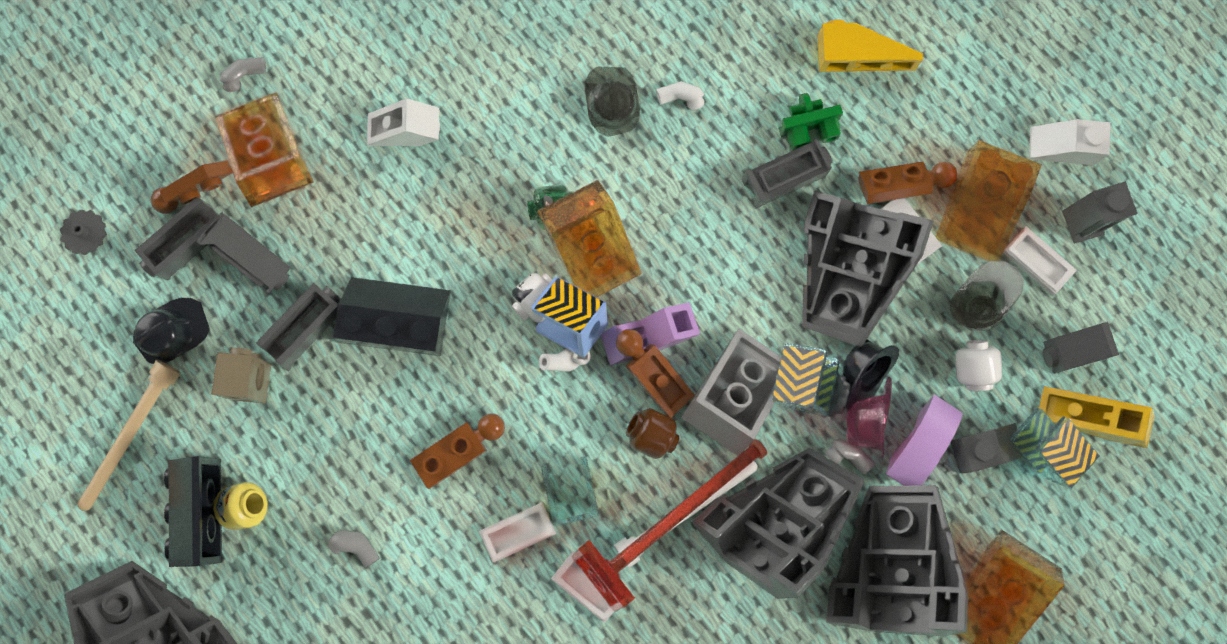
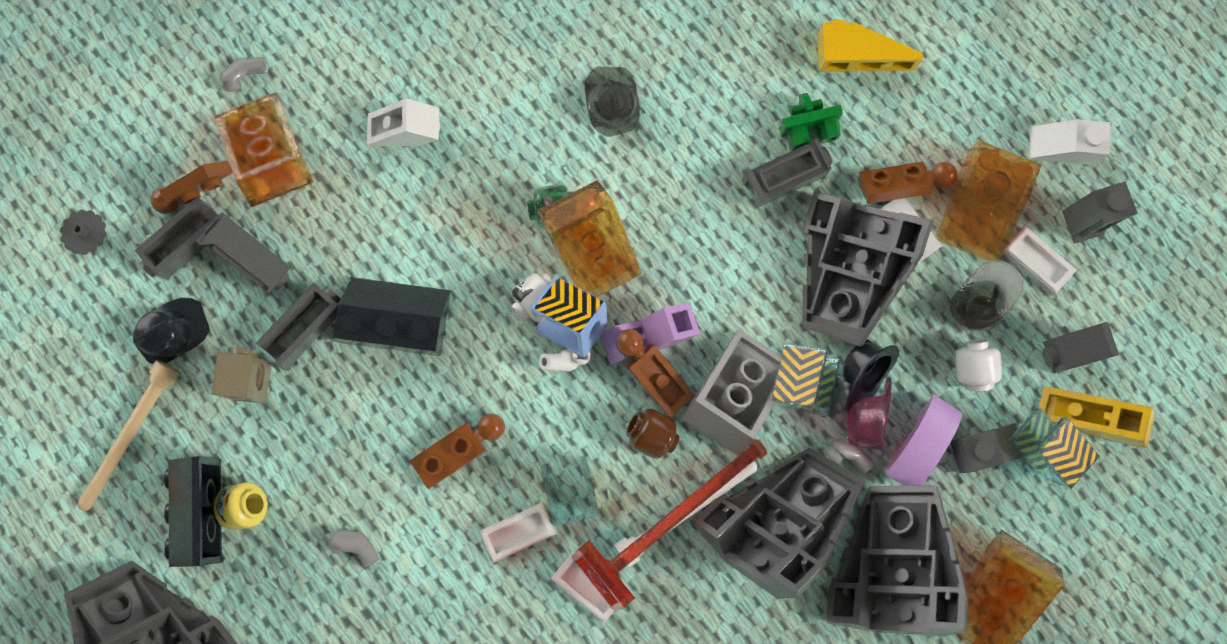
(683, 91): white arm -> none

